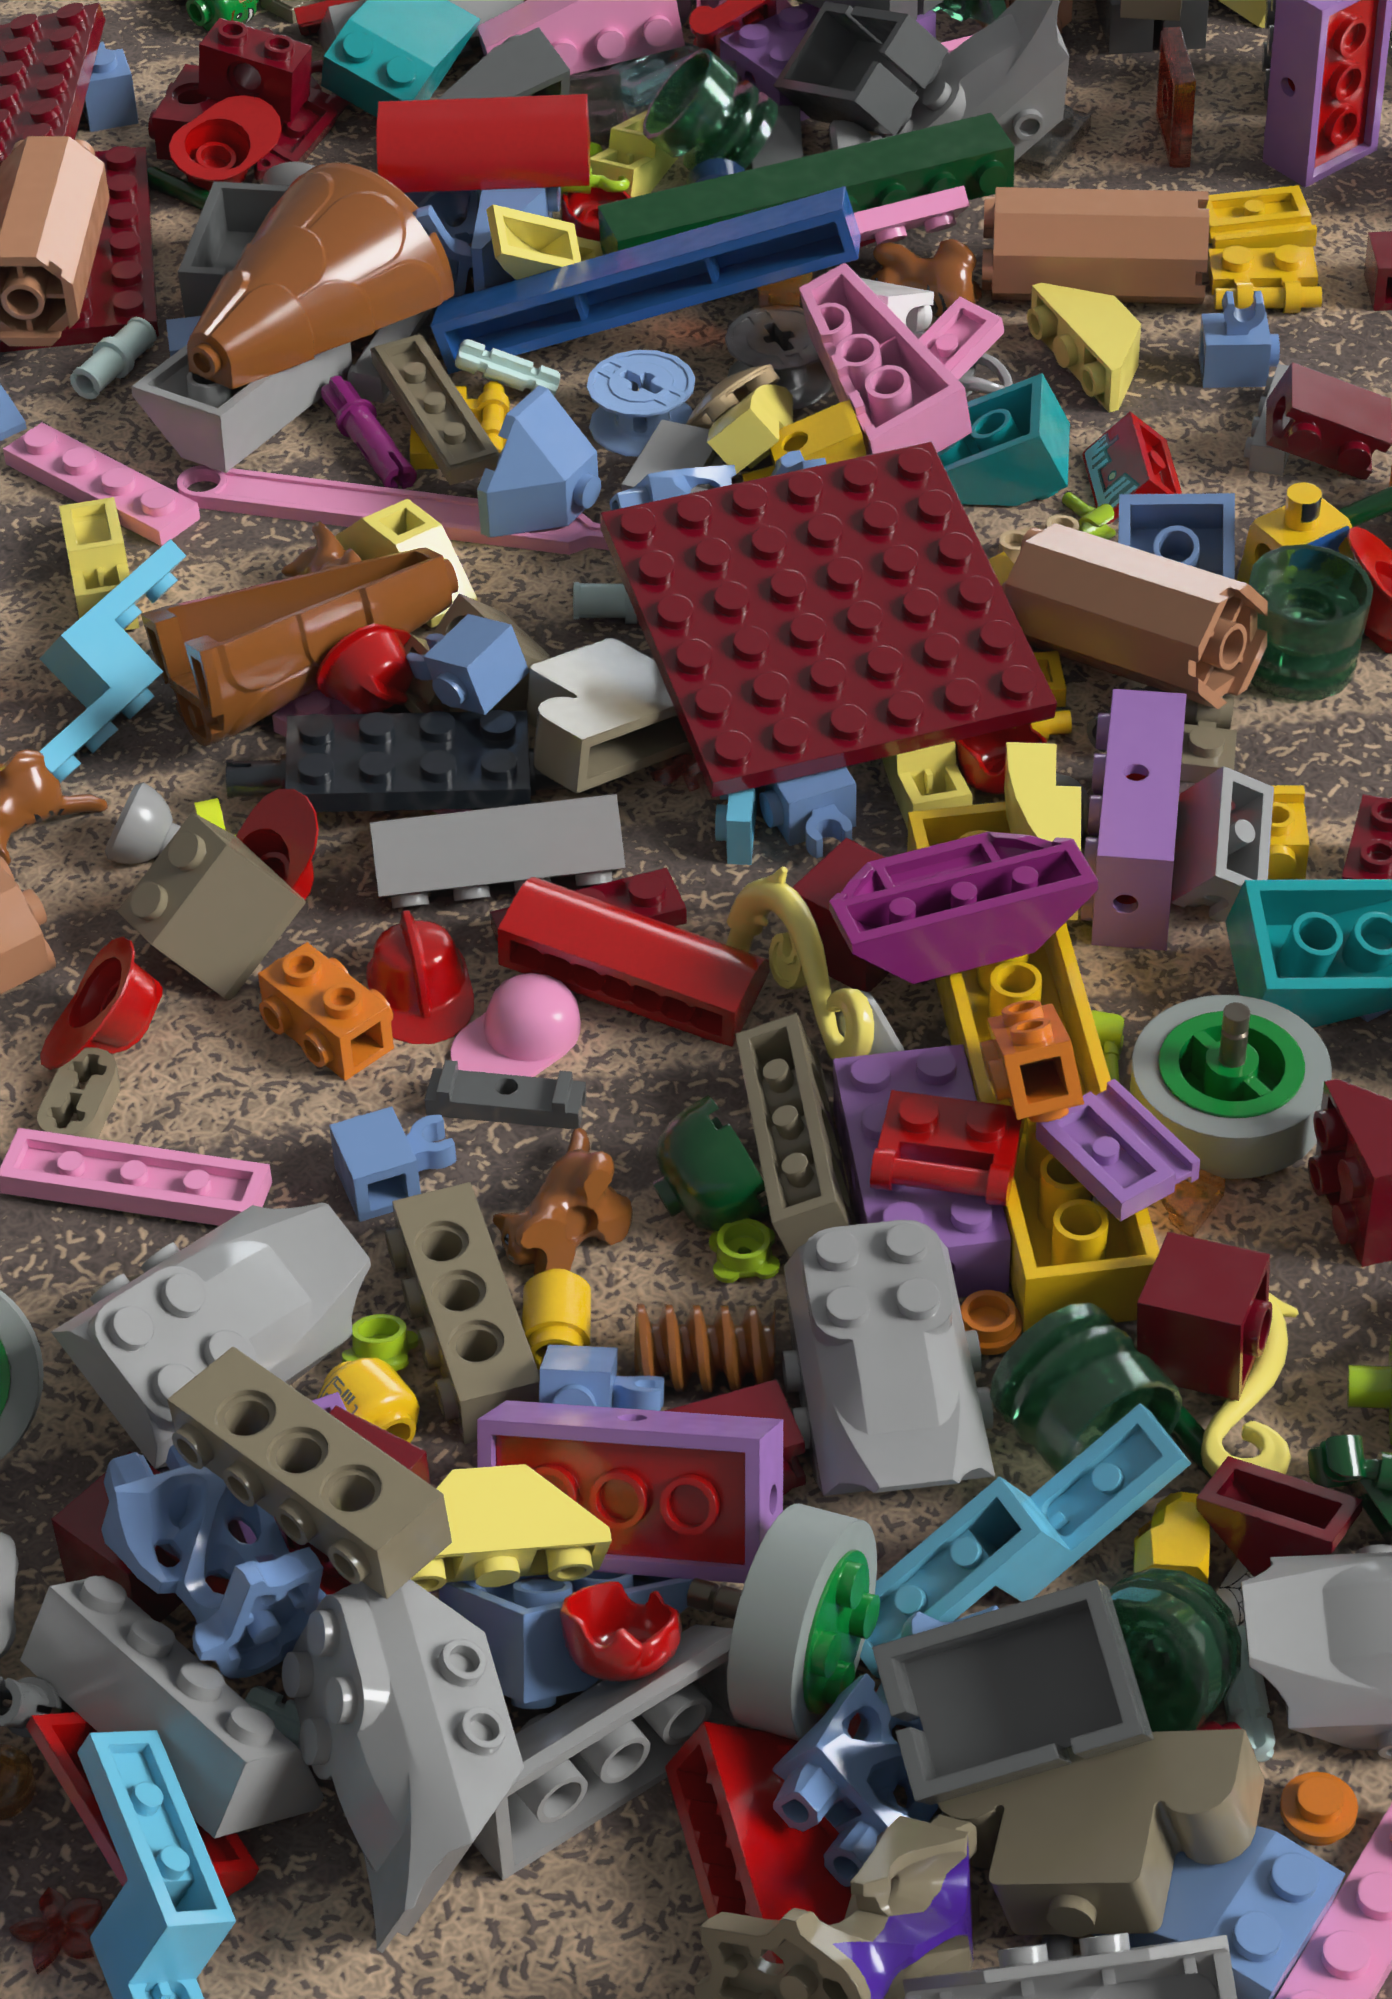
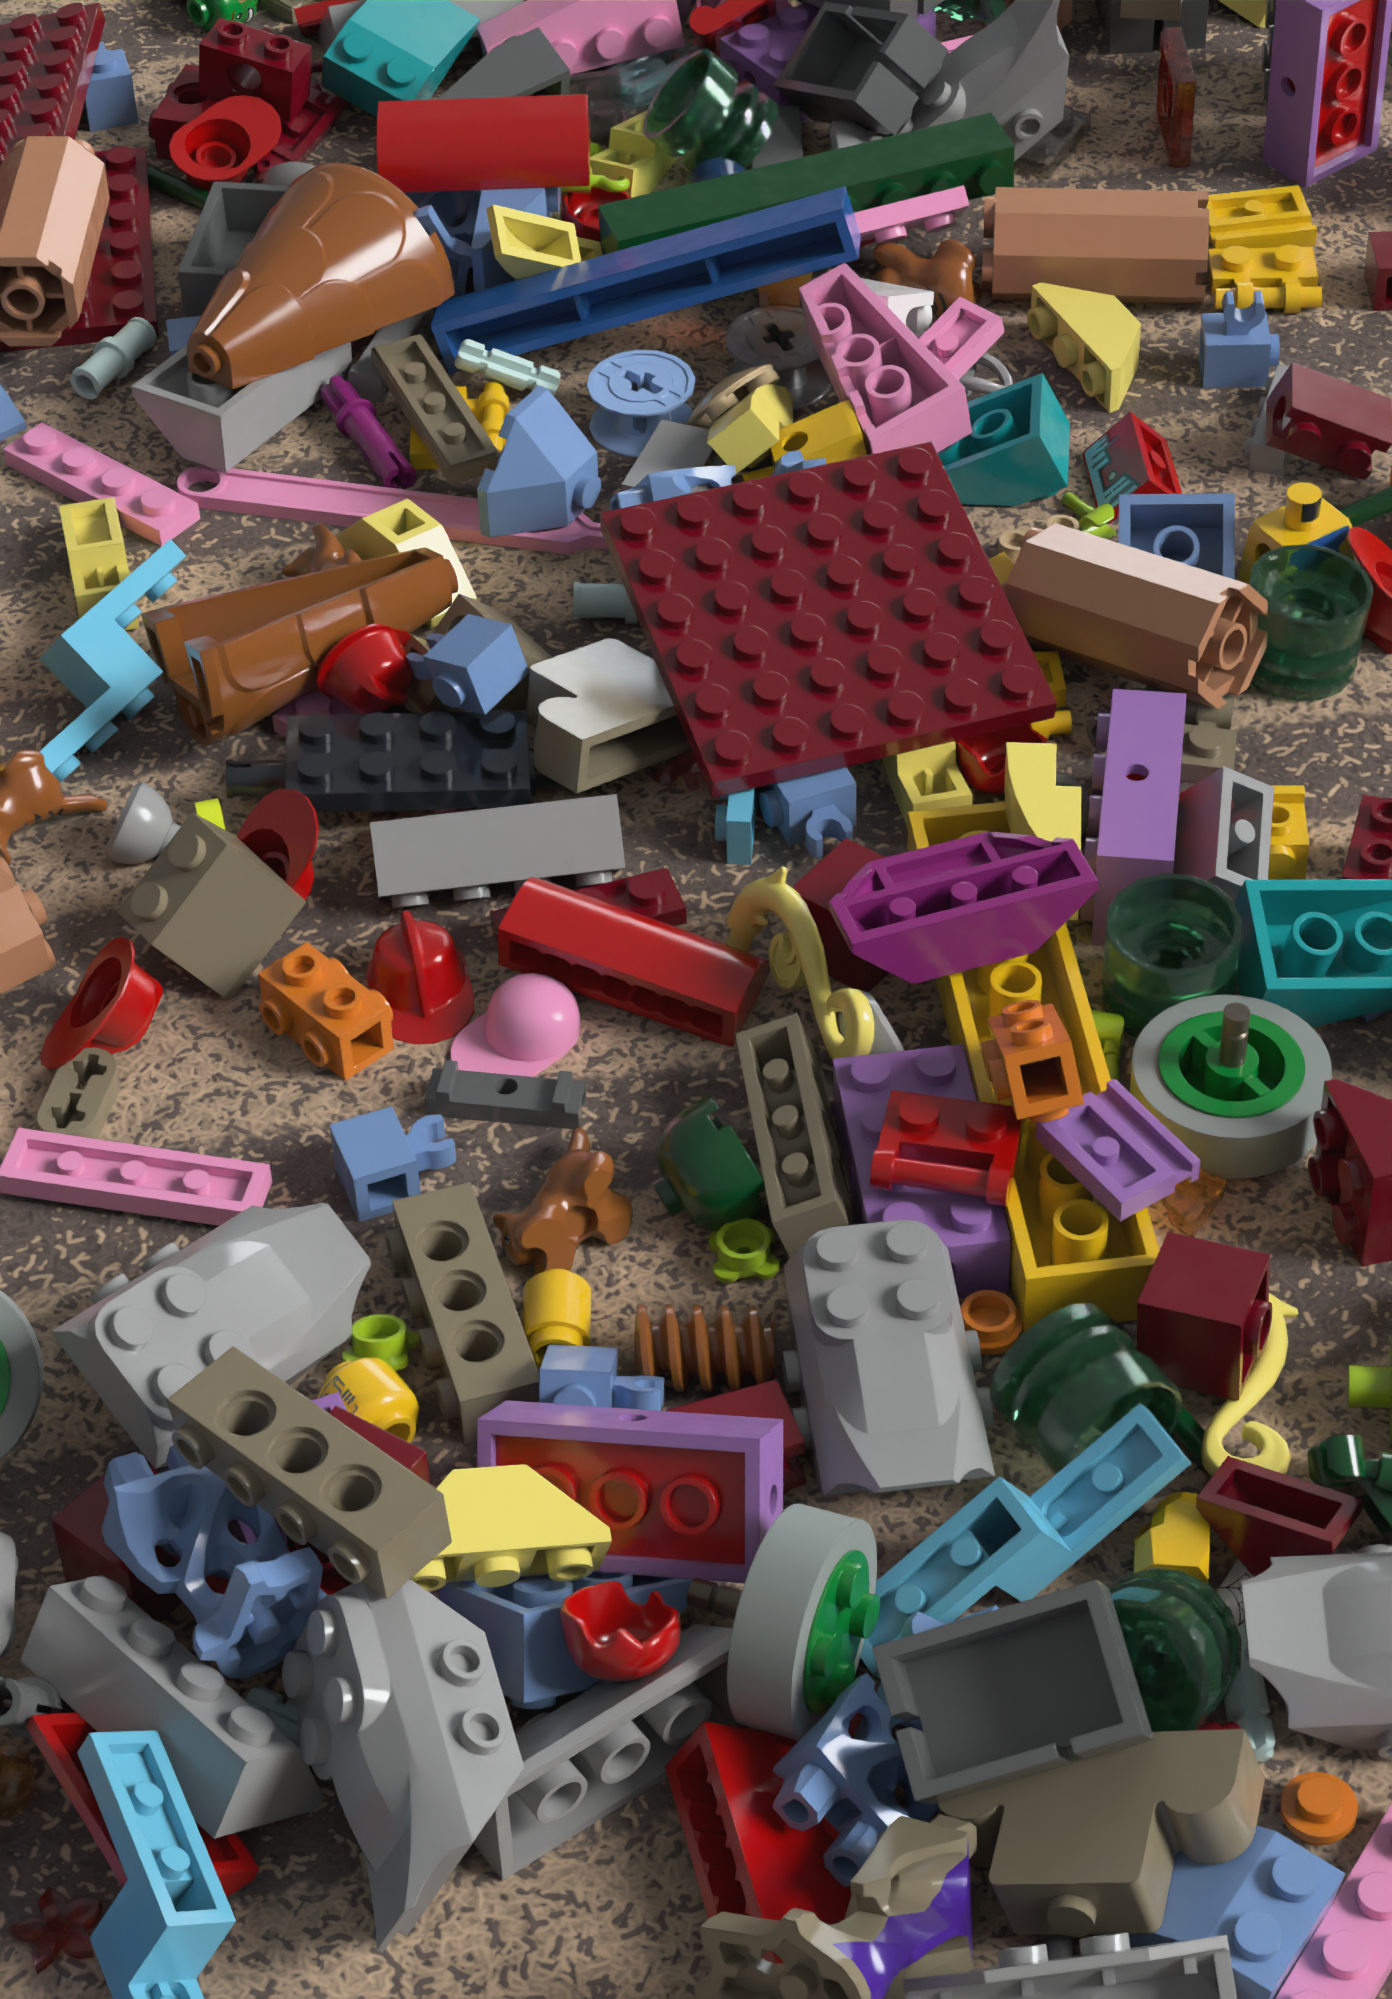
(1167, 945): none -> clear green wheel

